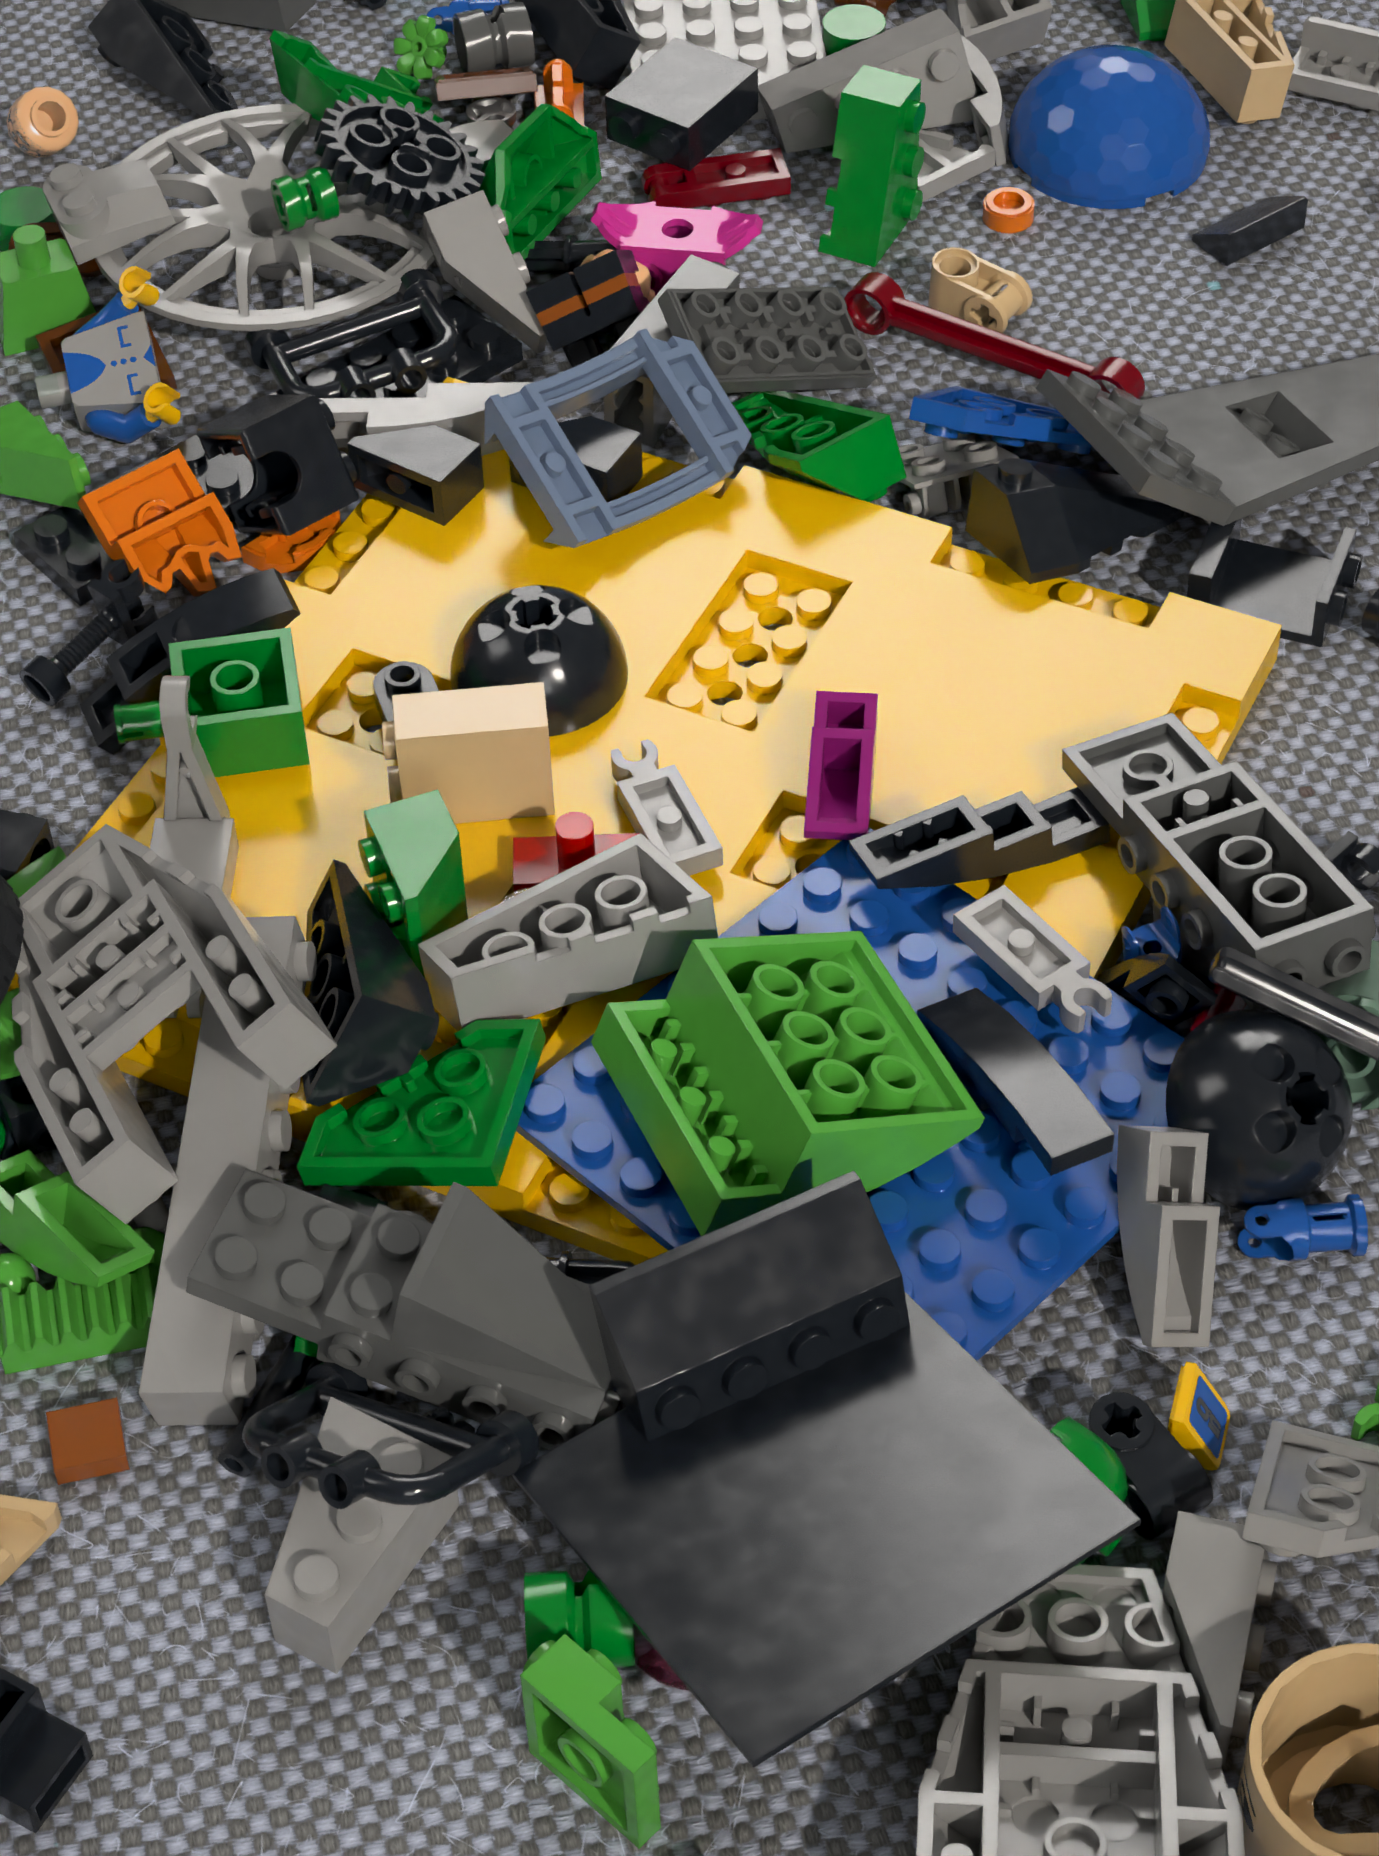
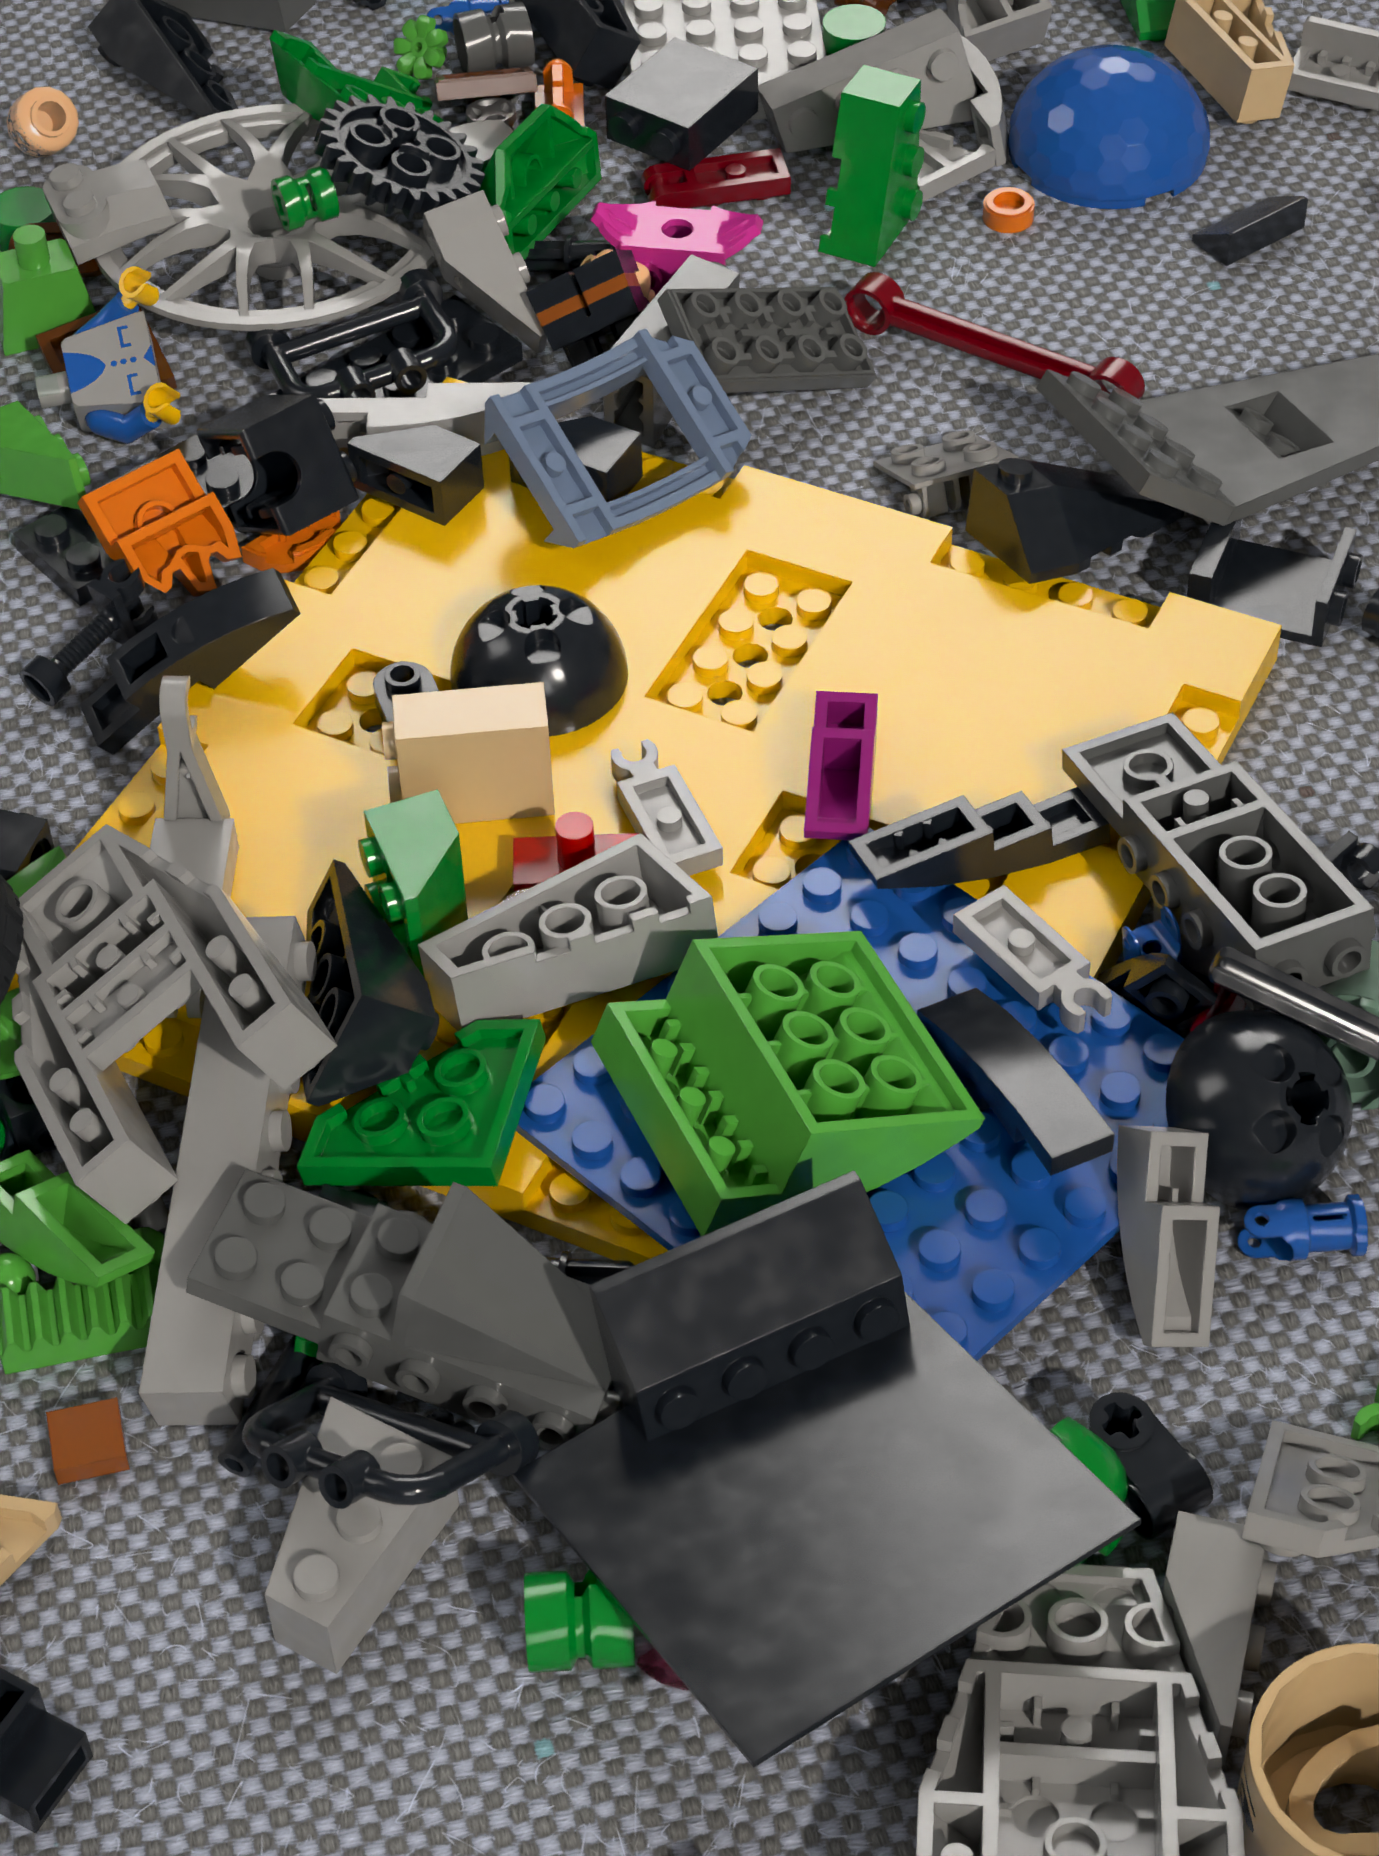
(242, 698): green brick -> none
(586, 1741): bright green plate -> none
(824, 442): green wedge -> none
(972, 289): tan piece -> none
(1006, 419): blue plate -> none
(1199, 1417): slope -> none

